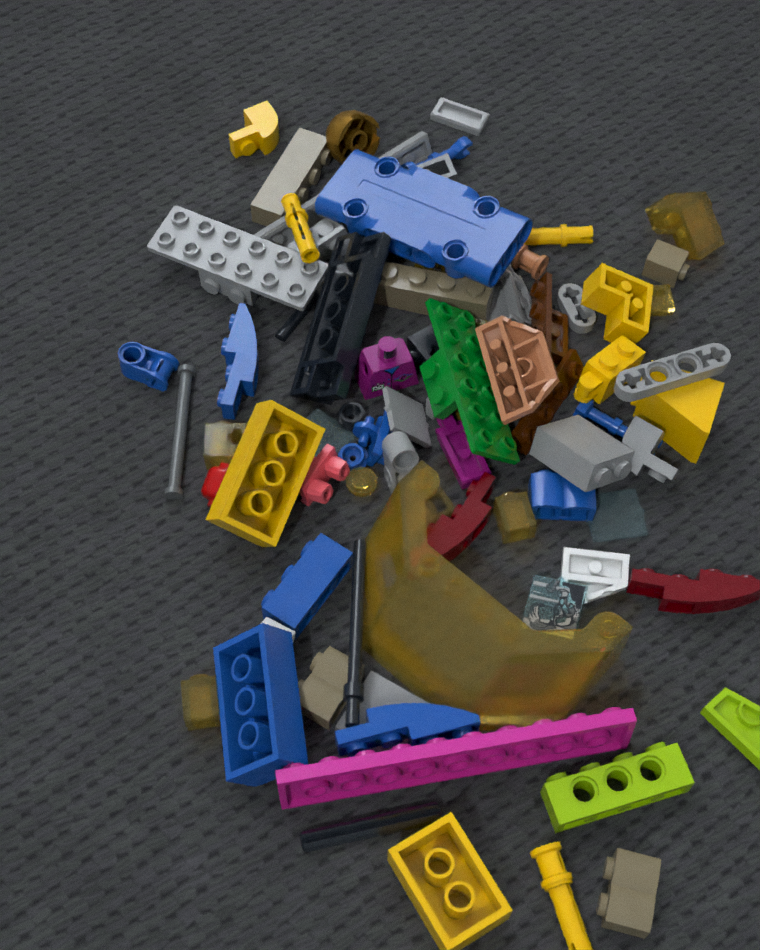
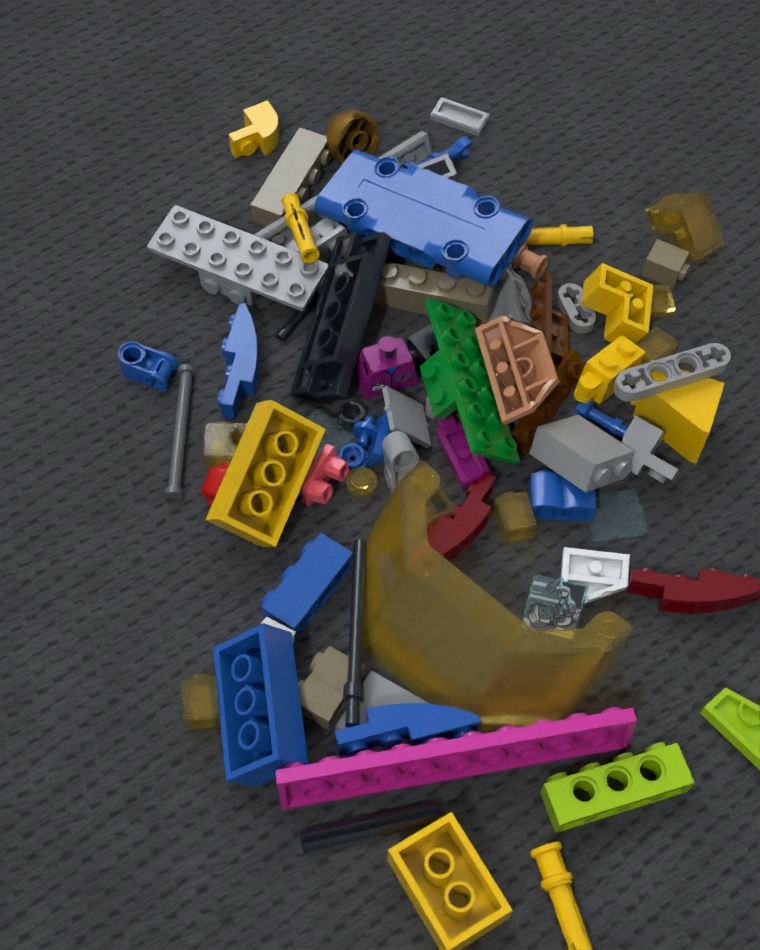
(630, 892): dark tan brick -> none
(657, 345): none -> clear yellow brick

